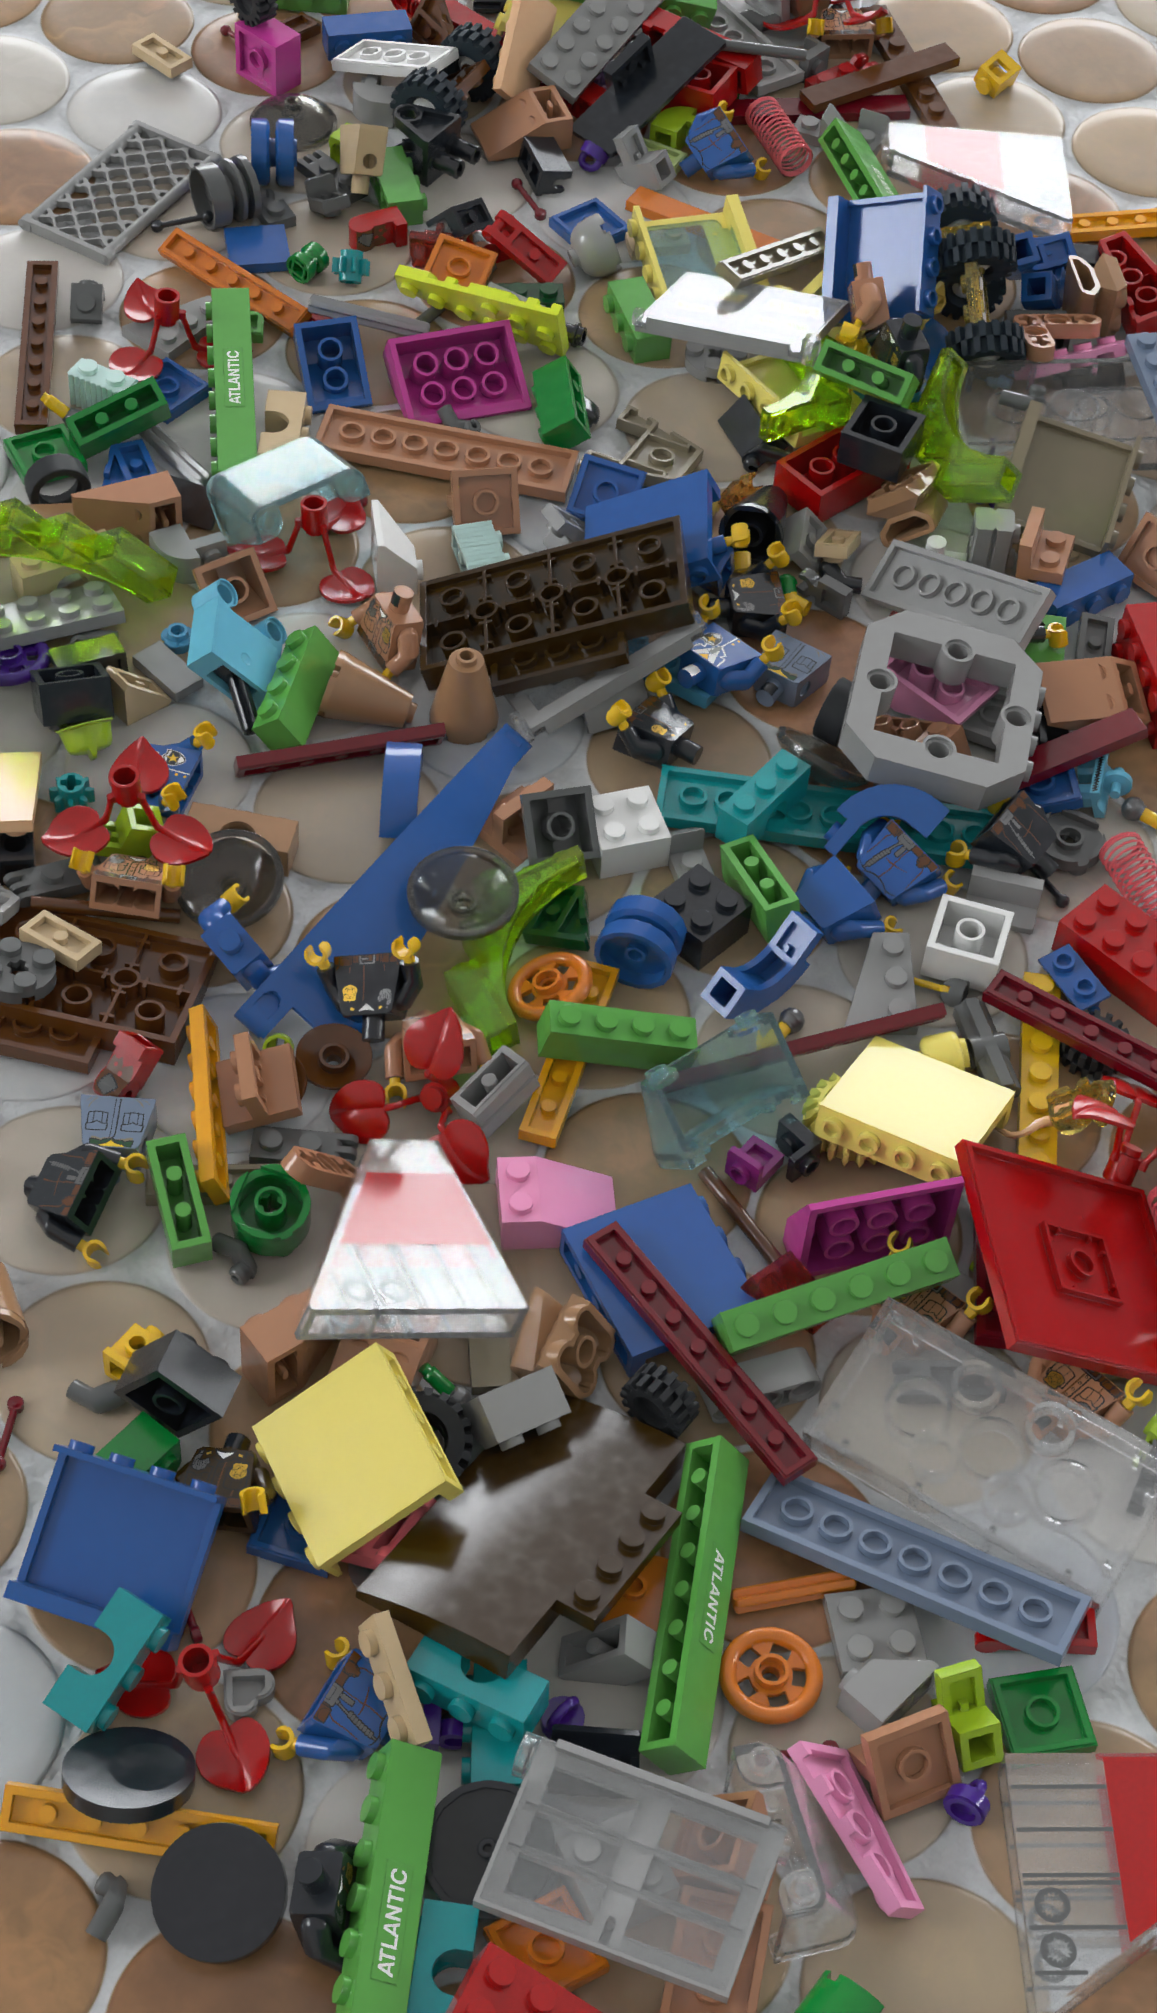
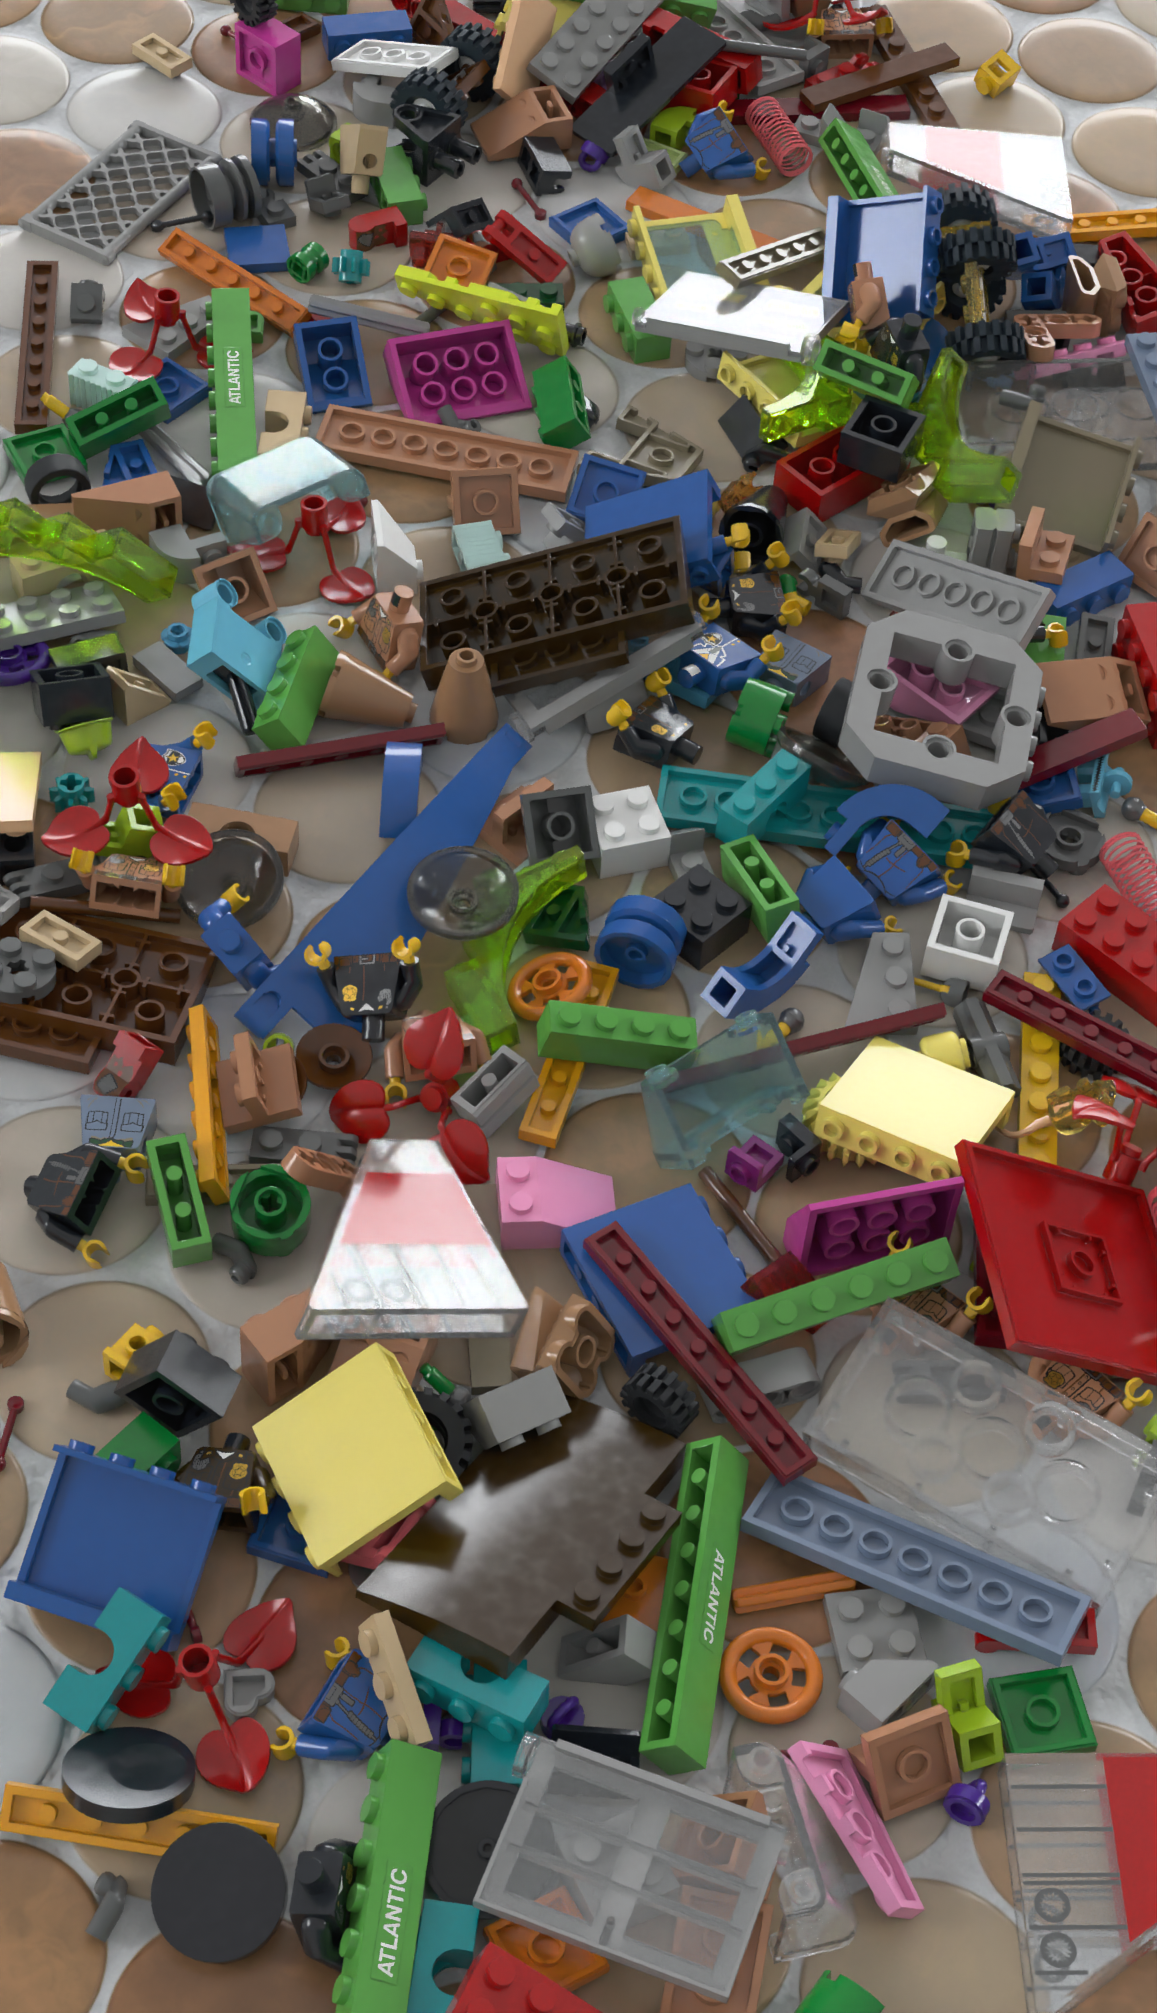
(759, 716): none -> green brick

